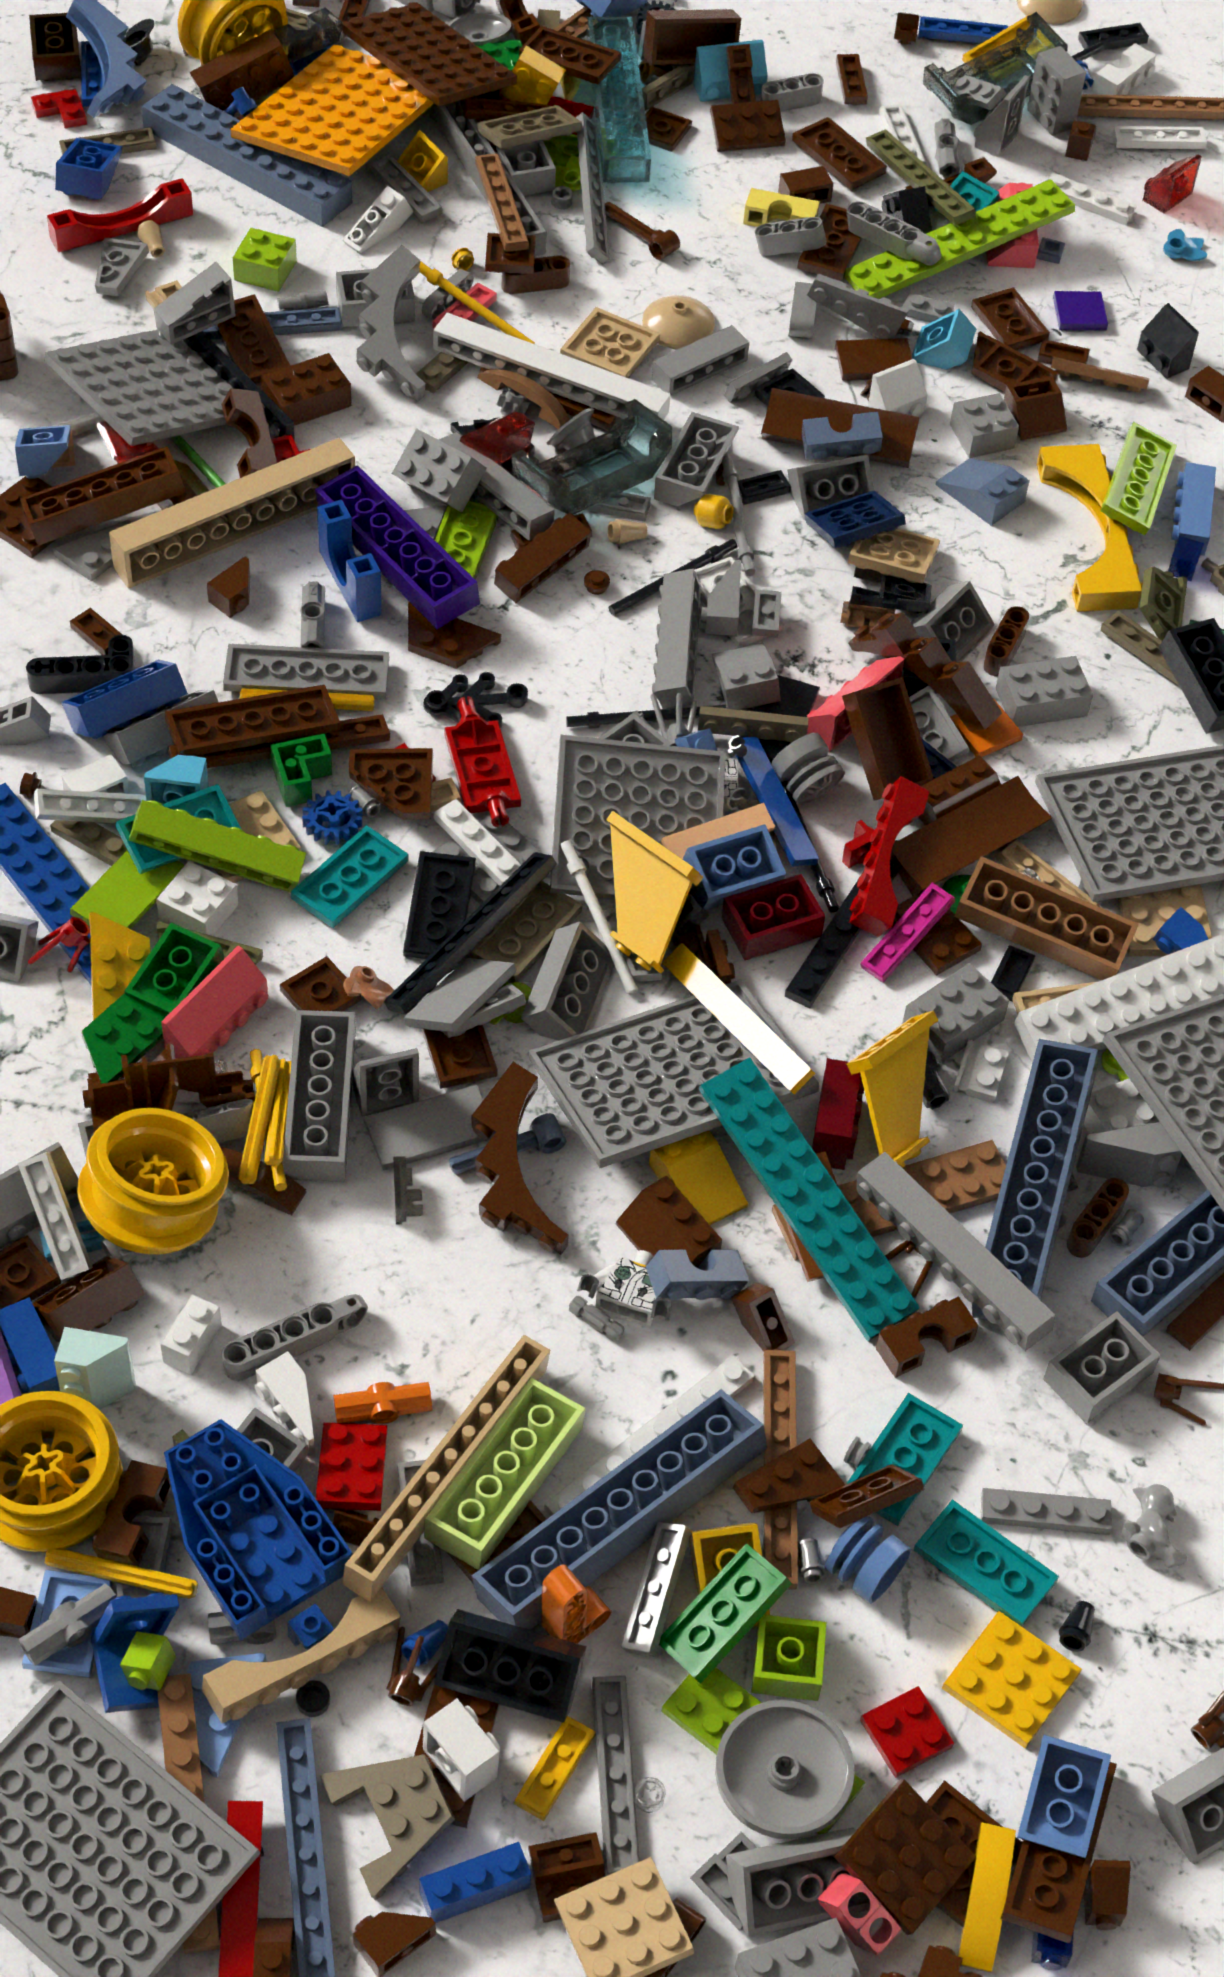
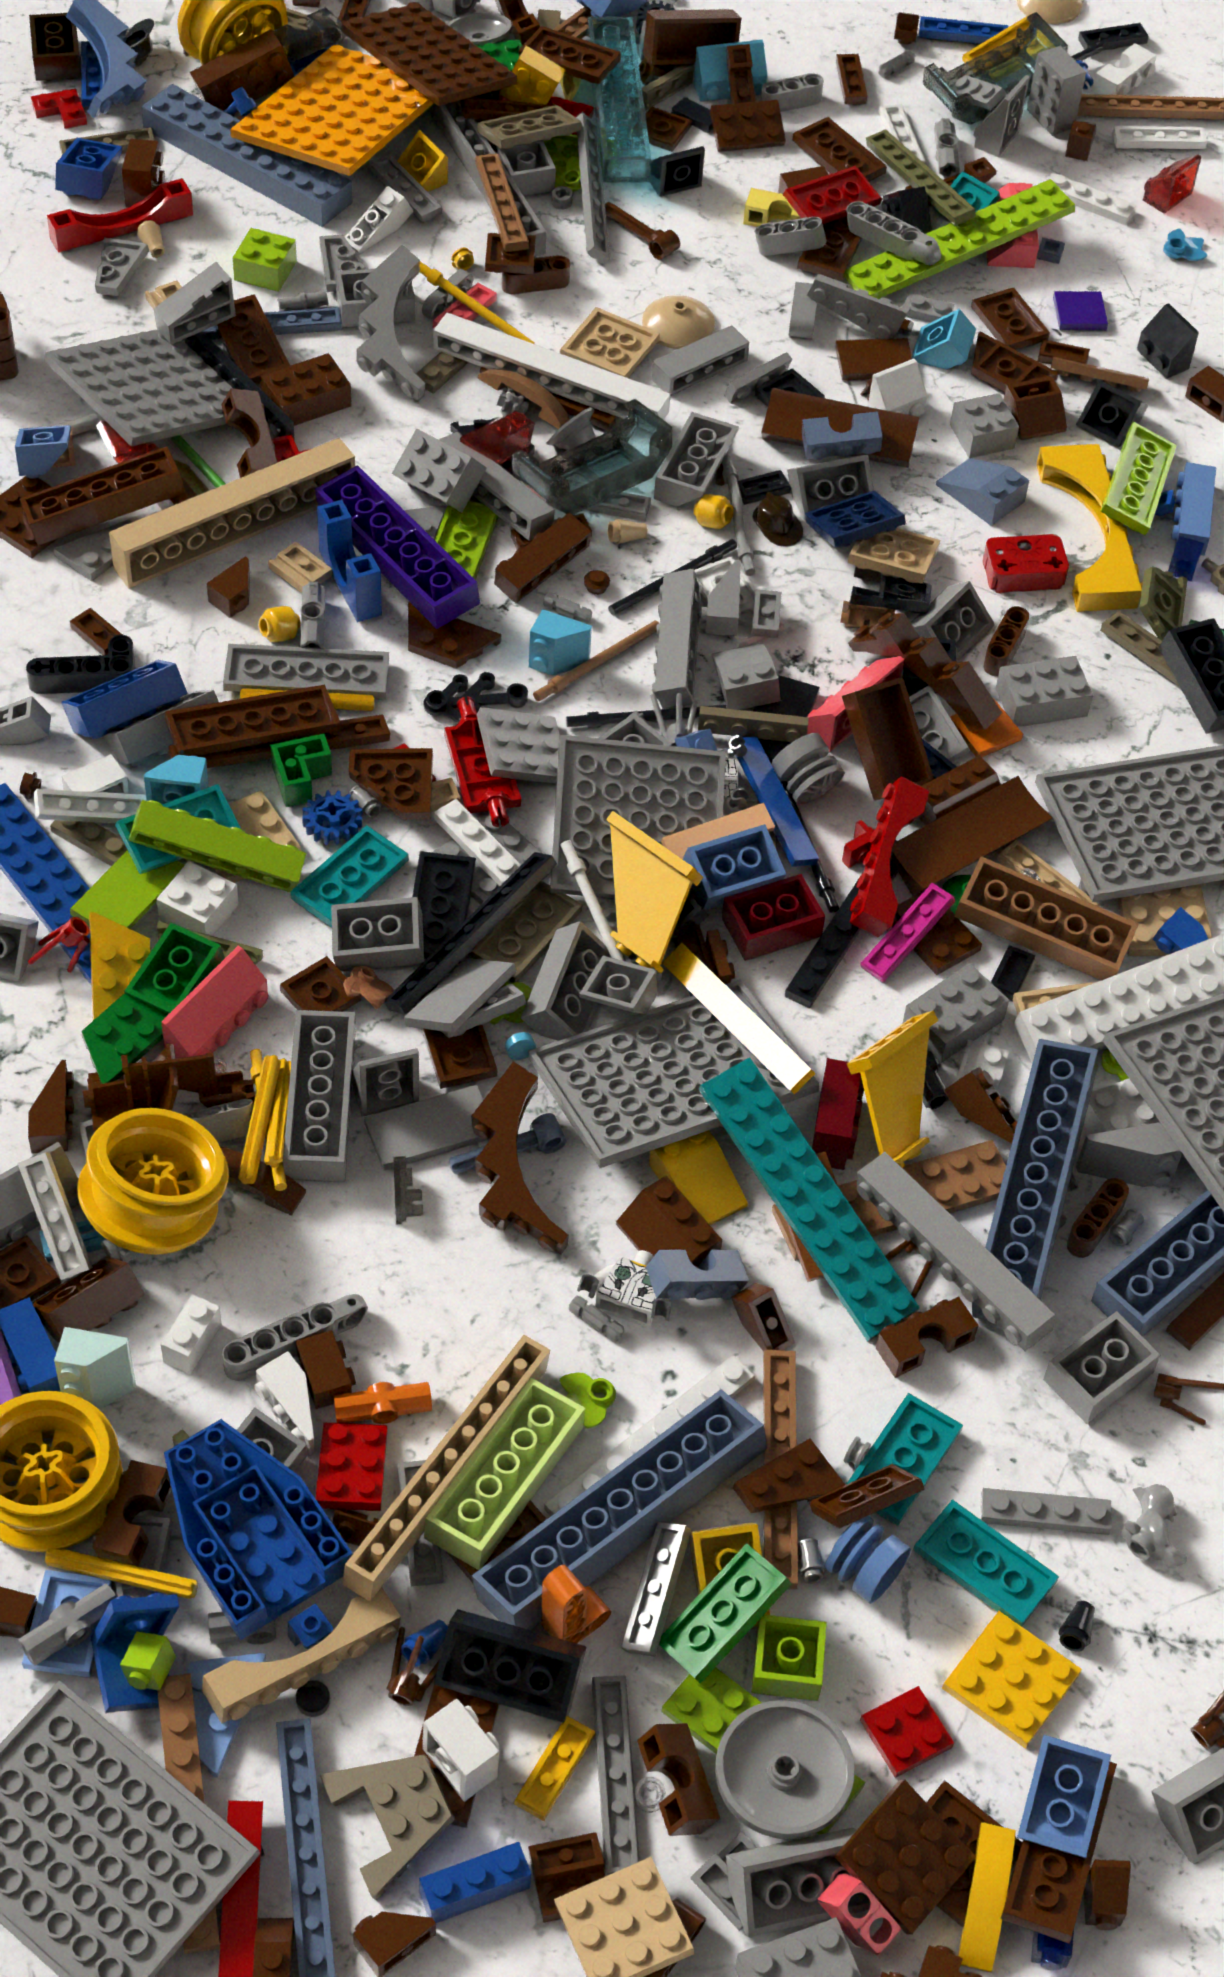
(50, 1111): none -> reddish brown slope
(141, 170): none -> reddish brown brick
(279, 624): none -> yellow head
(299, 566): none -> tan plate
(324, 1368): none -> reddish brown brick
(337, 257): none -> light grey wing
(377, 934): none -> light grey brick
(519, 1045): none -> medium azure tile
(520, 744): none -> light grey plate
(558, 643): none -> medium azure slope
(559, 682): none -> medium nougat bar
(567, 607): none -> light grey axle
(582, 1390): none -> lime plate
(621, 985): none -> light grey slope
(673, 1752): none -> reddish brown arch
(677, 171): none -> black slope
(693, 111): none -> black tile
(778, 520): none -> dark brown piece
(831, 194): none -> red tile
(896, 63): none -> light grey axle
(981, 1104): none -> reddish brown slope
(1025, 563): none -> red axle
(1111, 413): none -> black slope
(1166, 503): none -> blue plate

